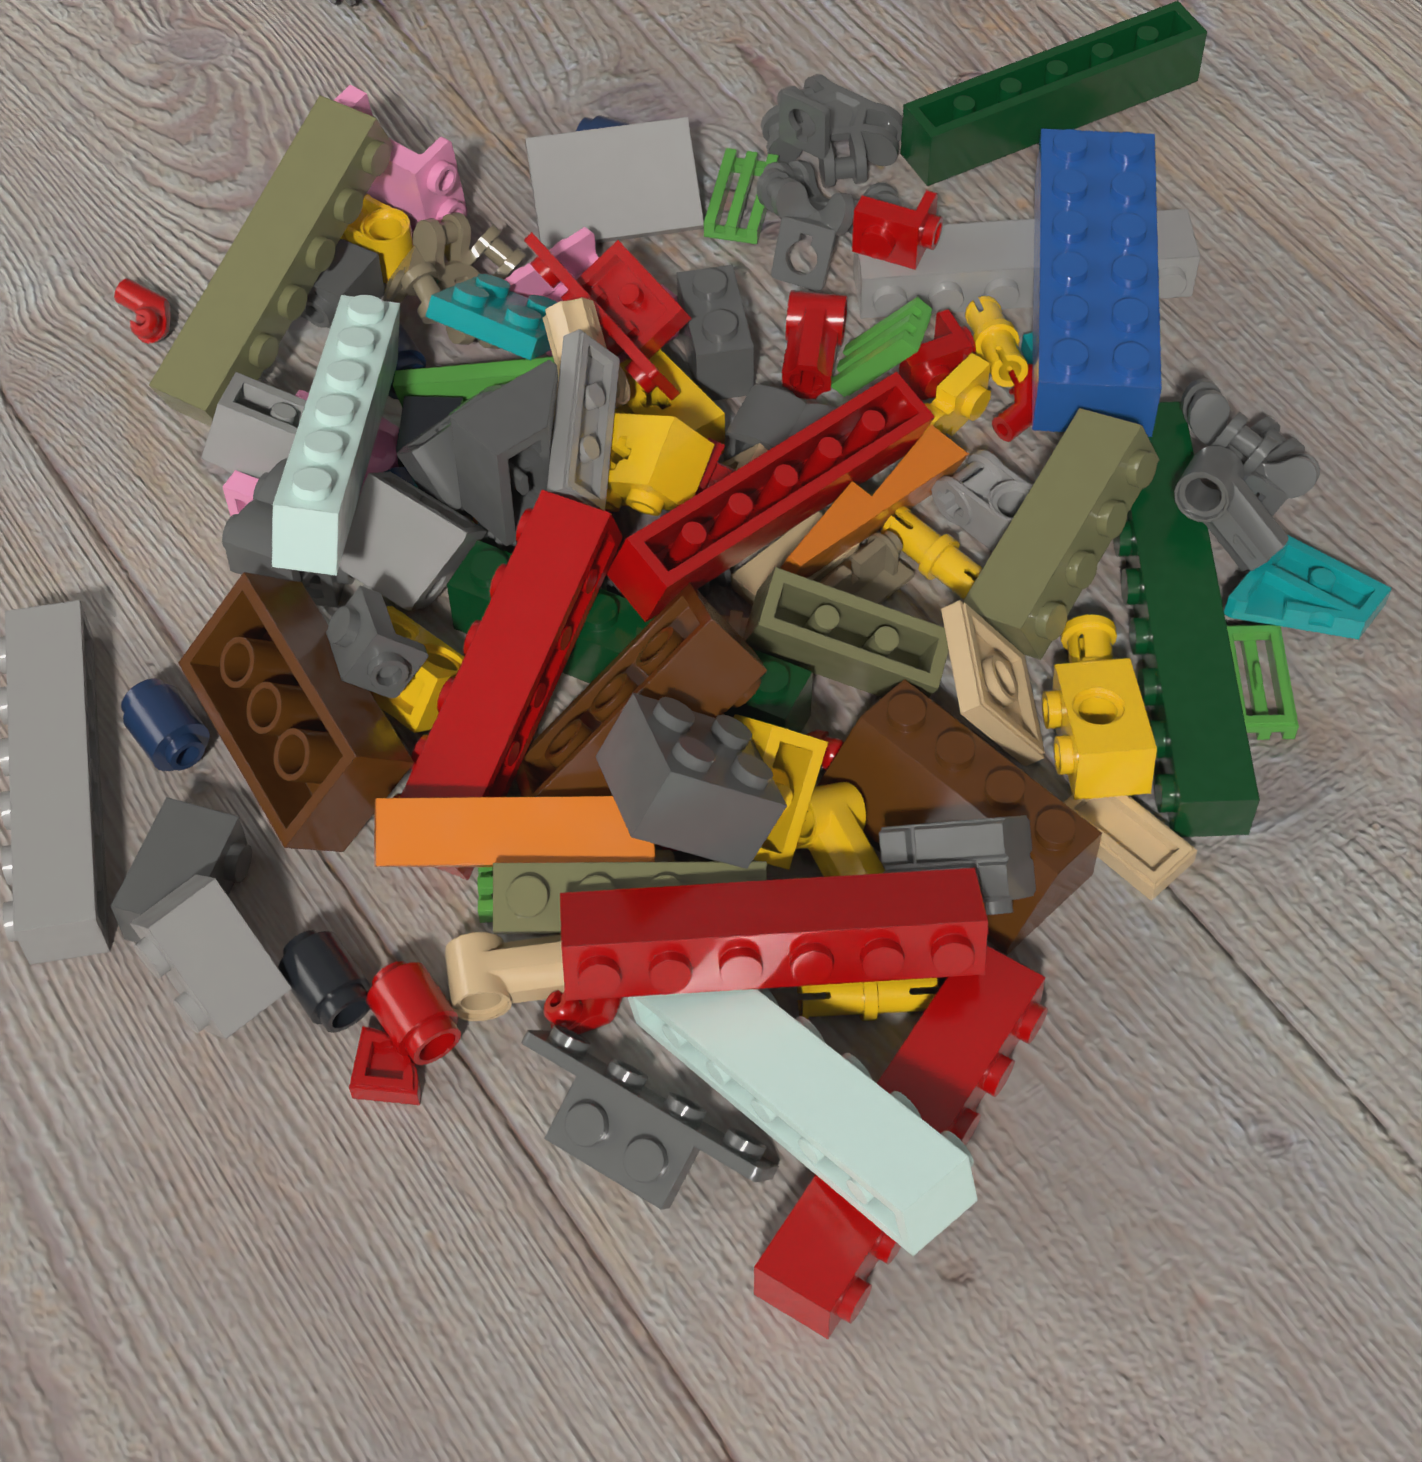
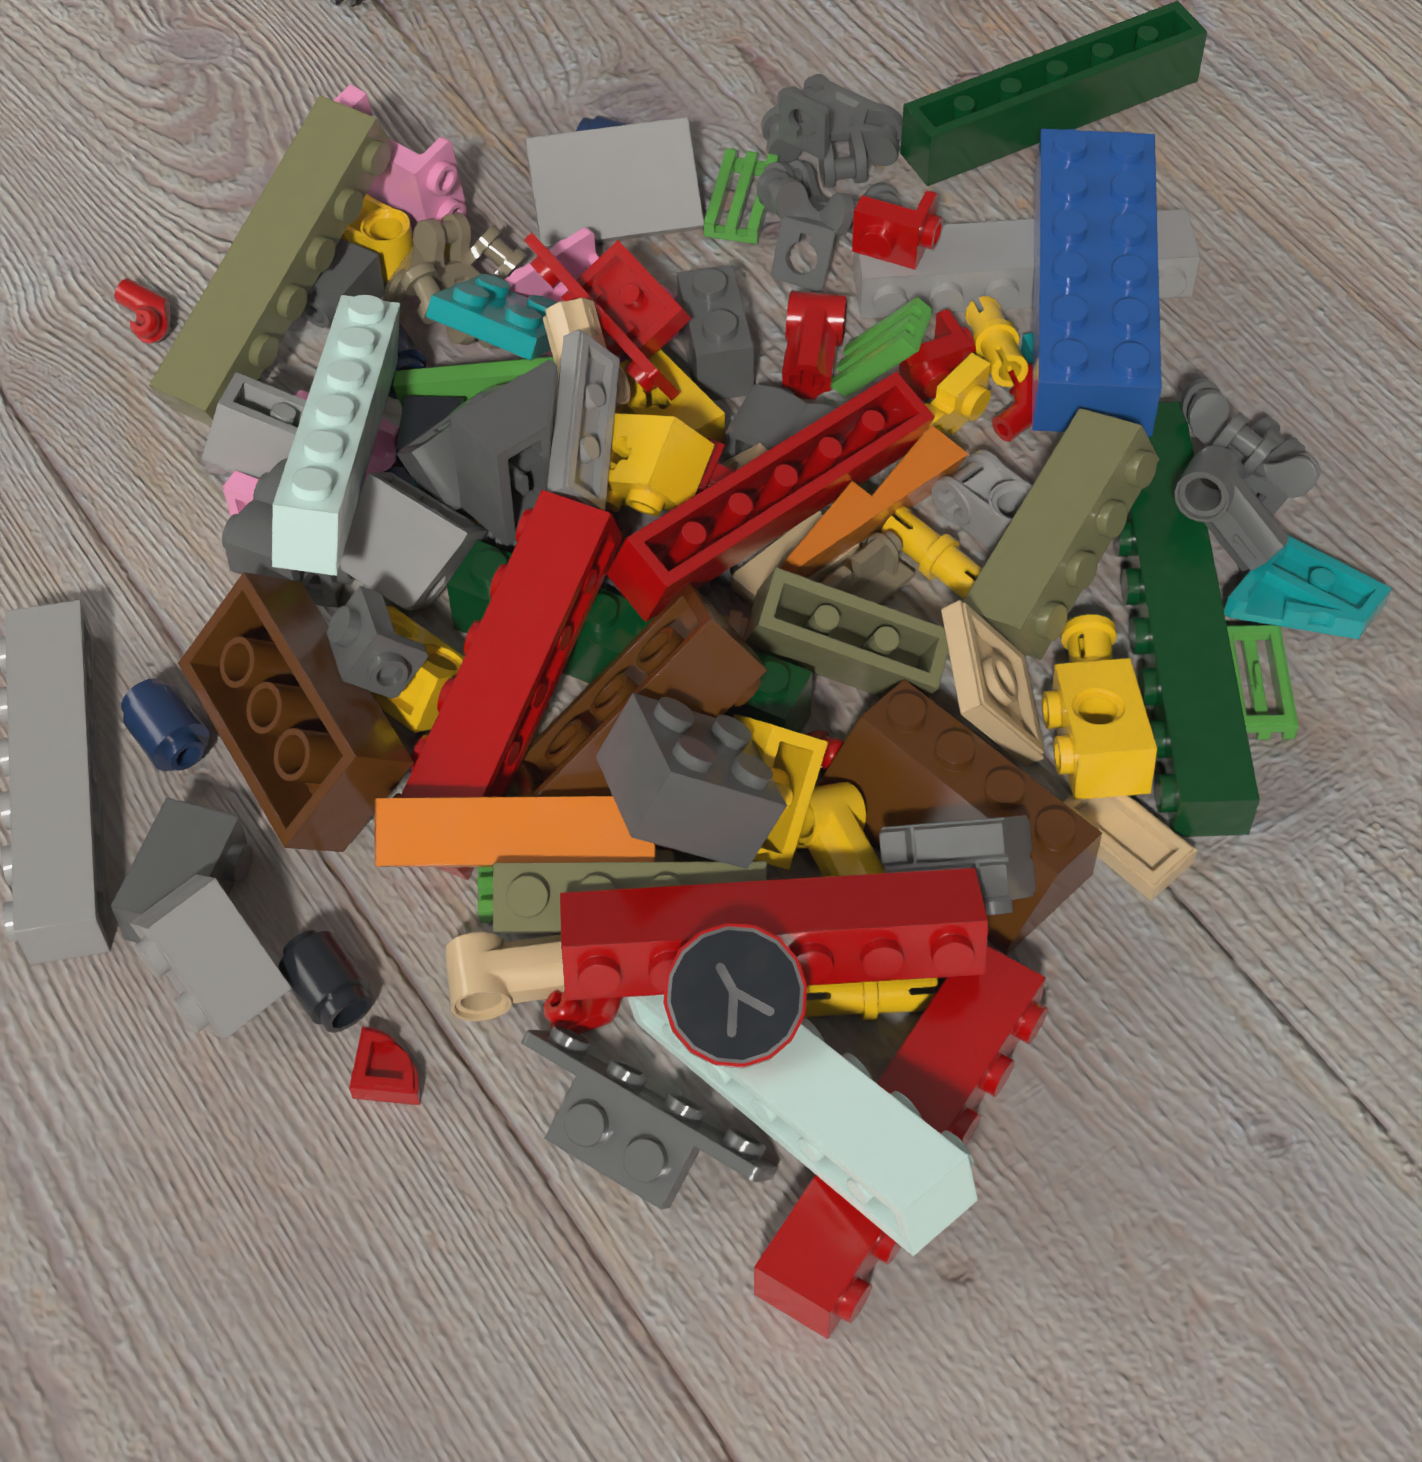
(414, 1011): red brick -> none
(735, 995): none -> black tile

